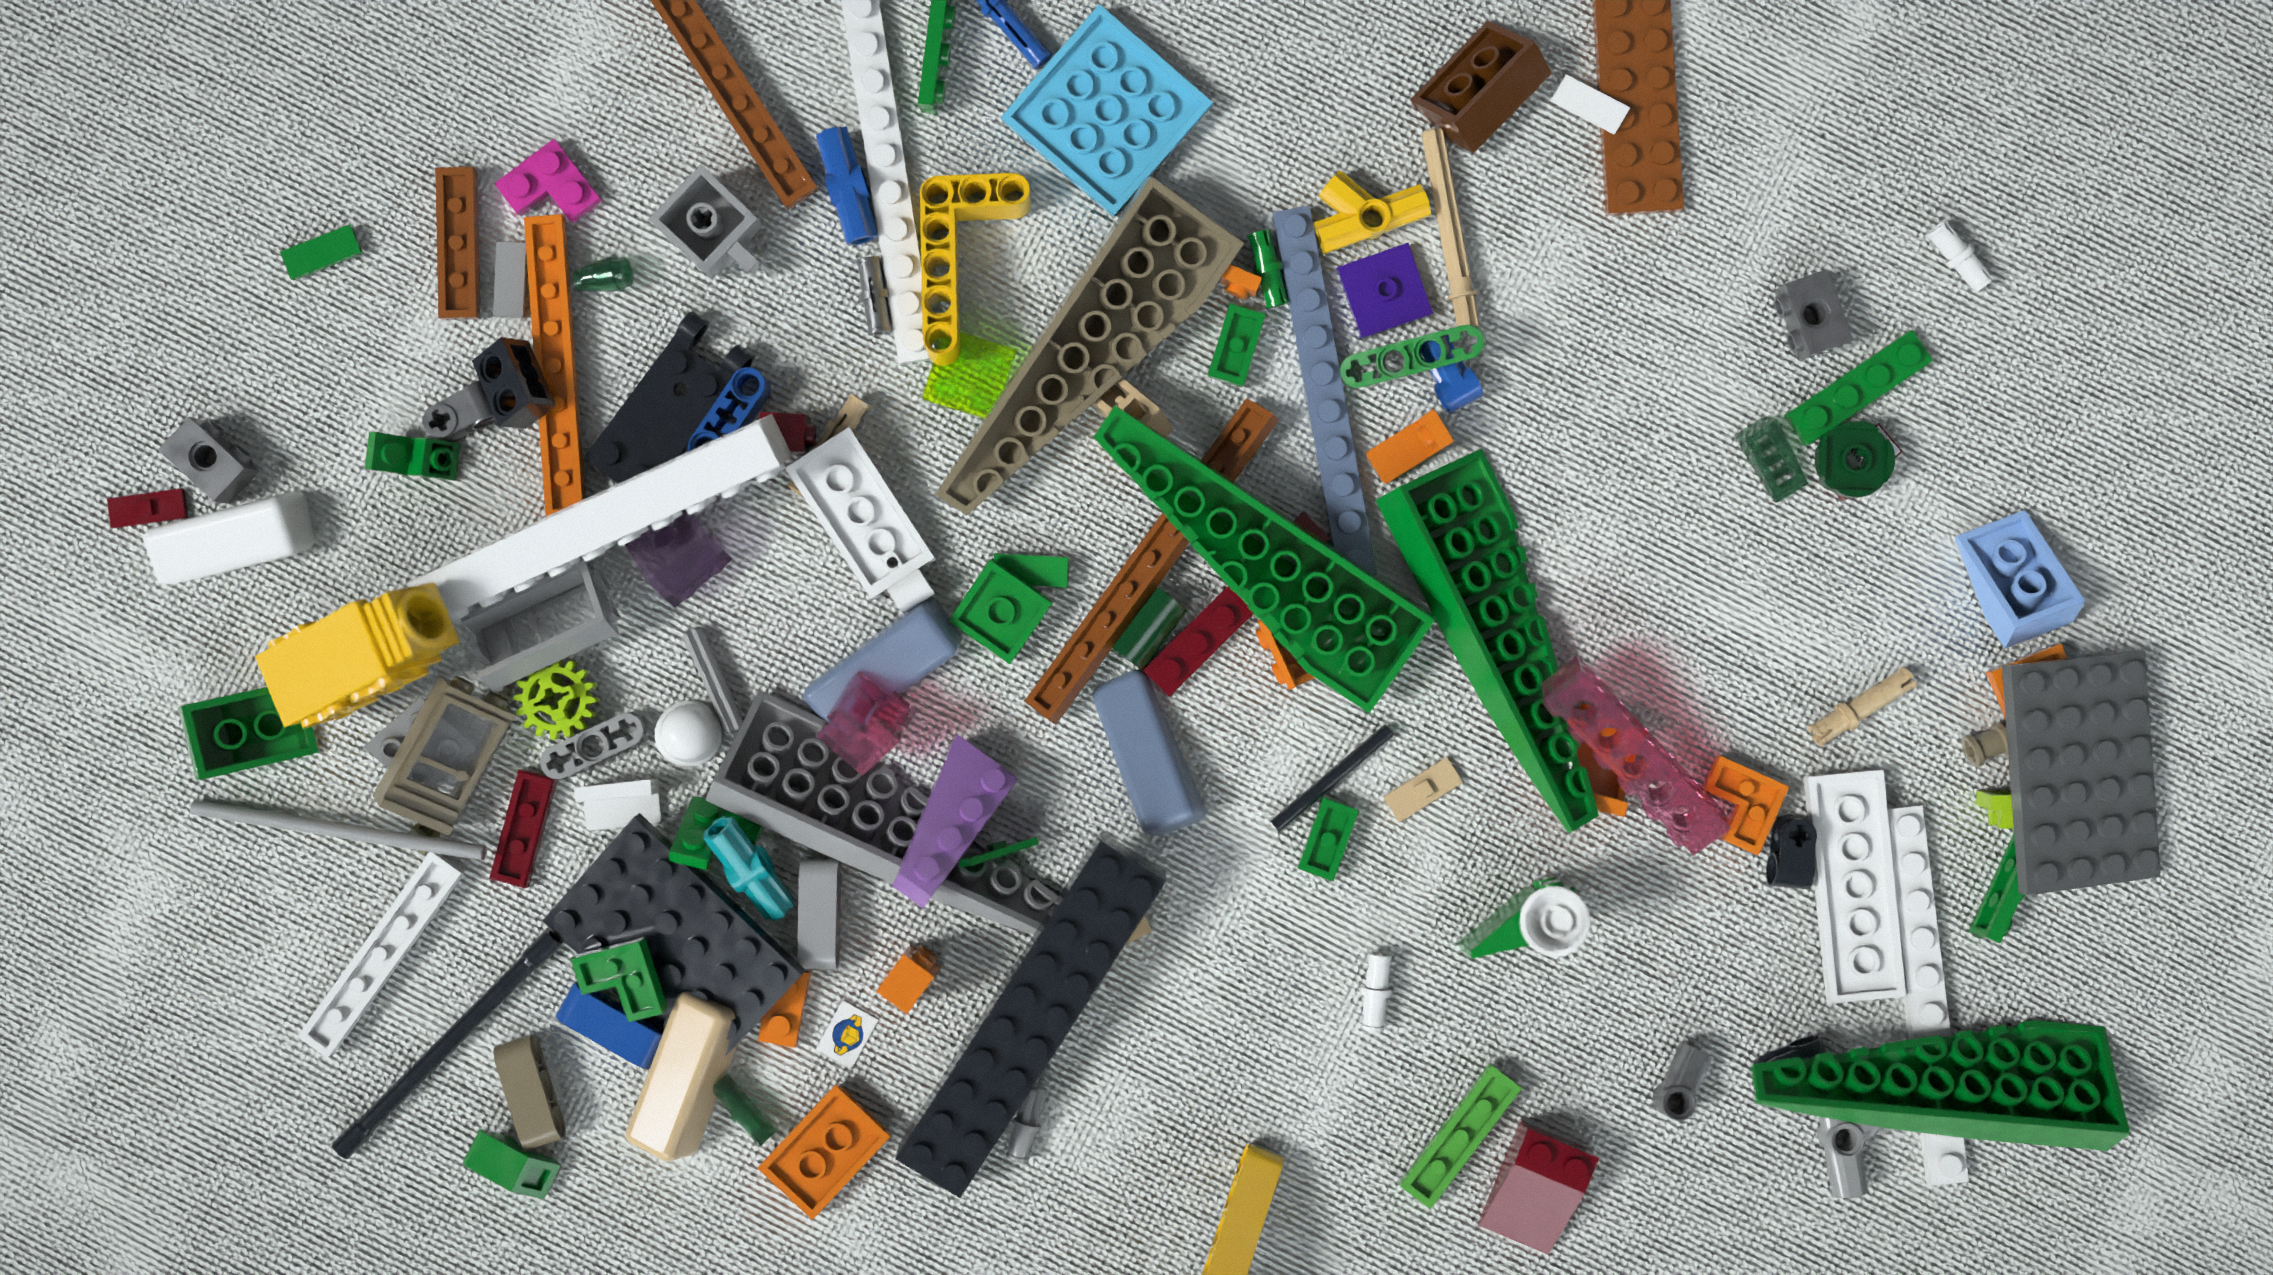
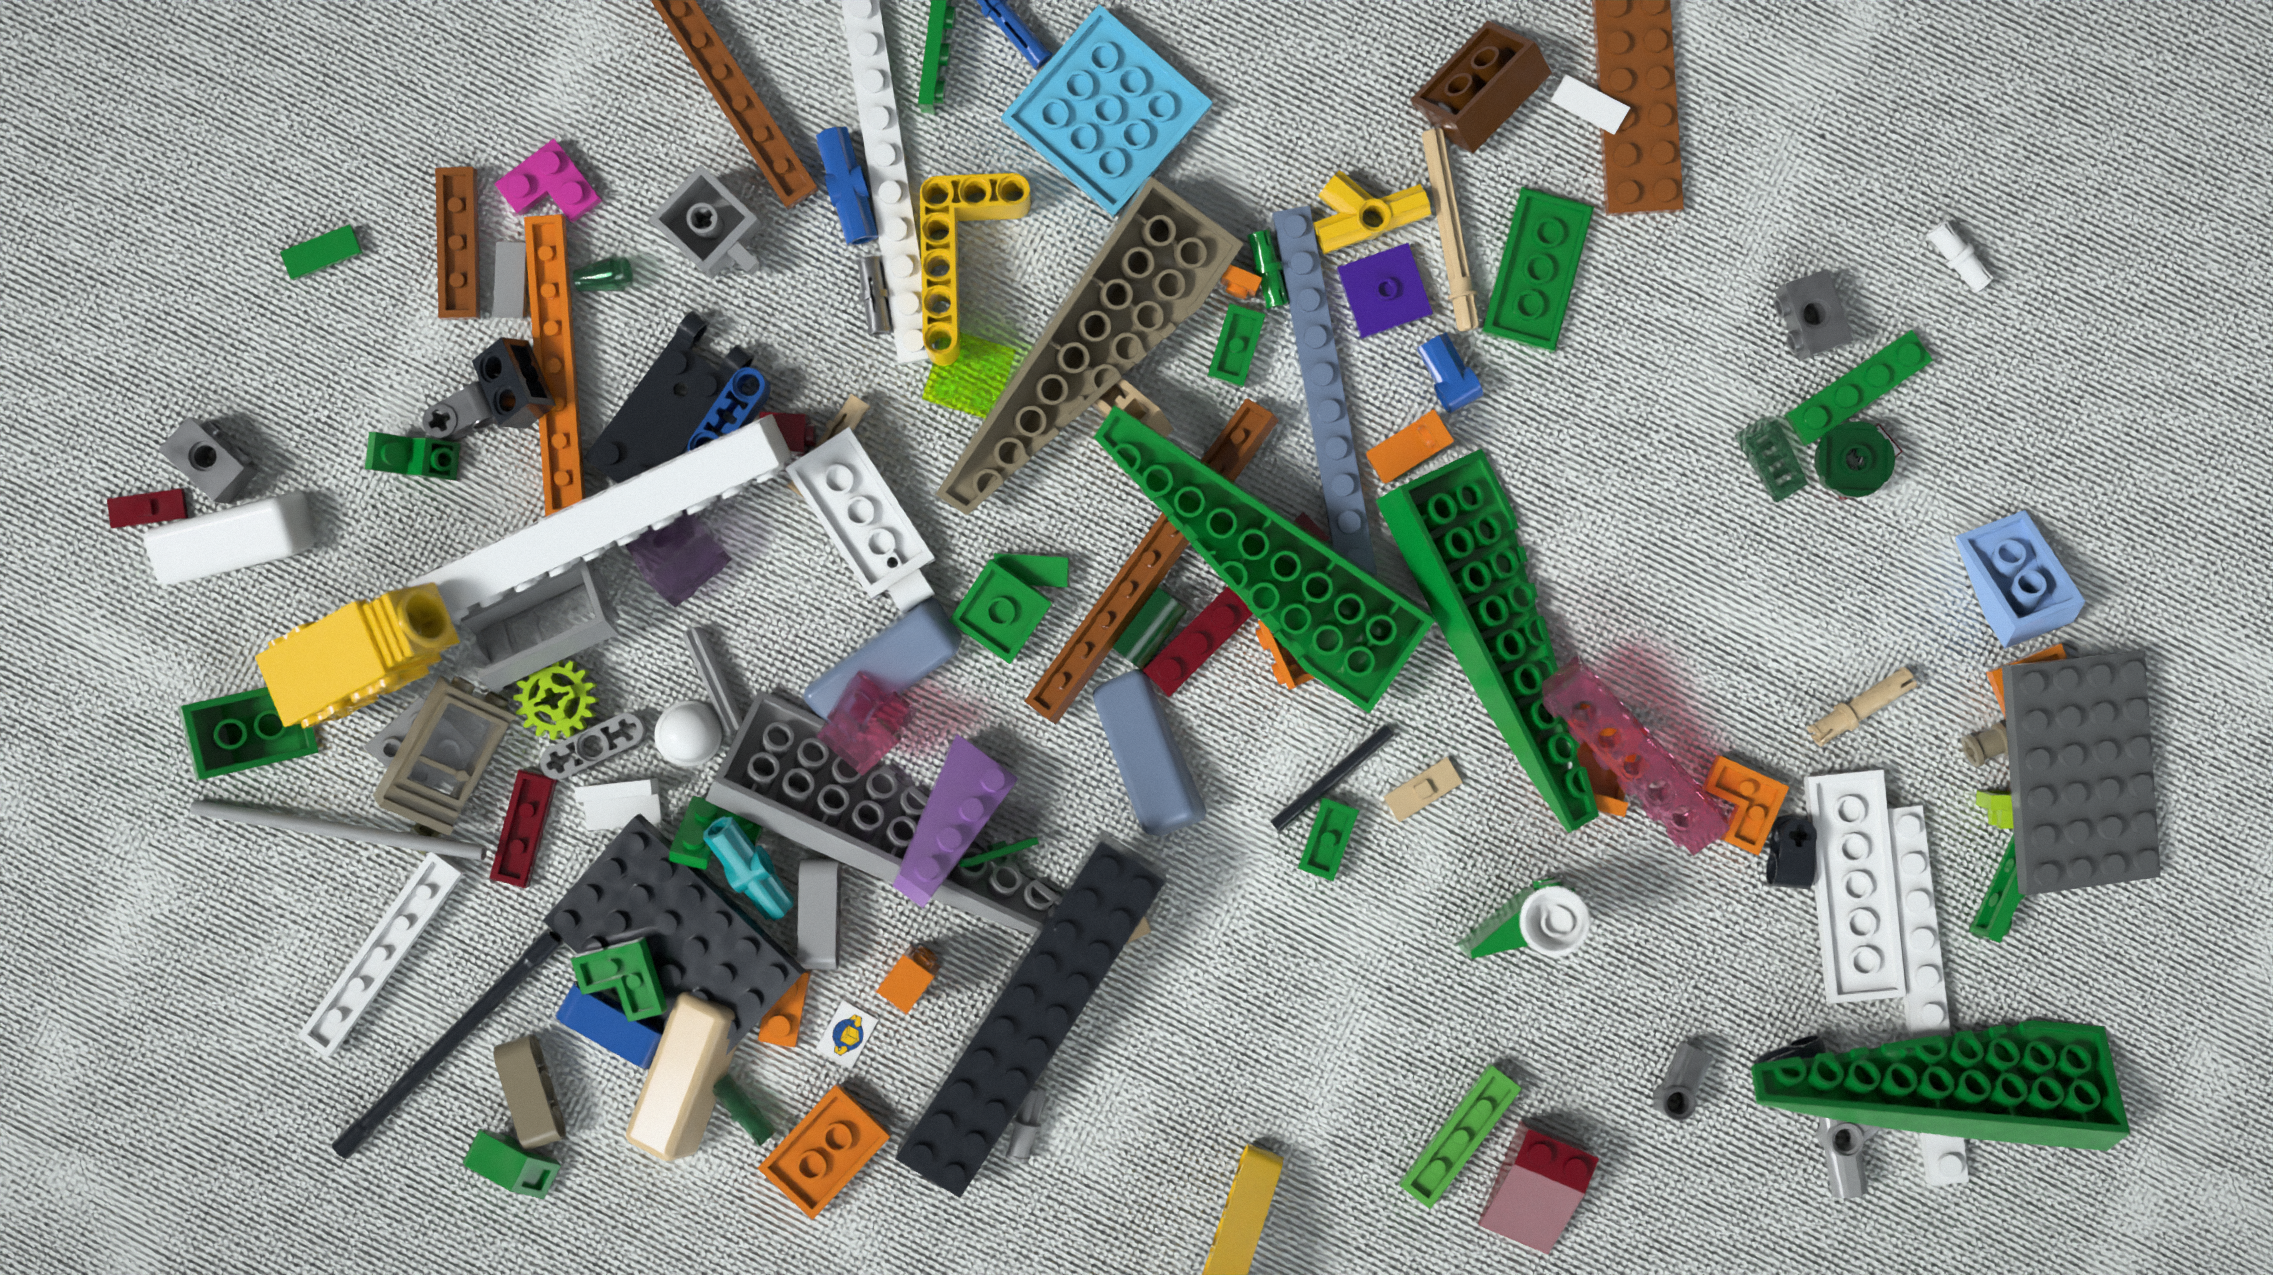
(1376, 991): white pin -> none
(1412, 356): green beam -> none
(1537, 269): none -> green tile

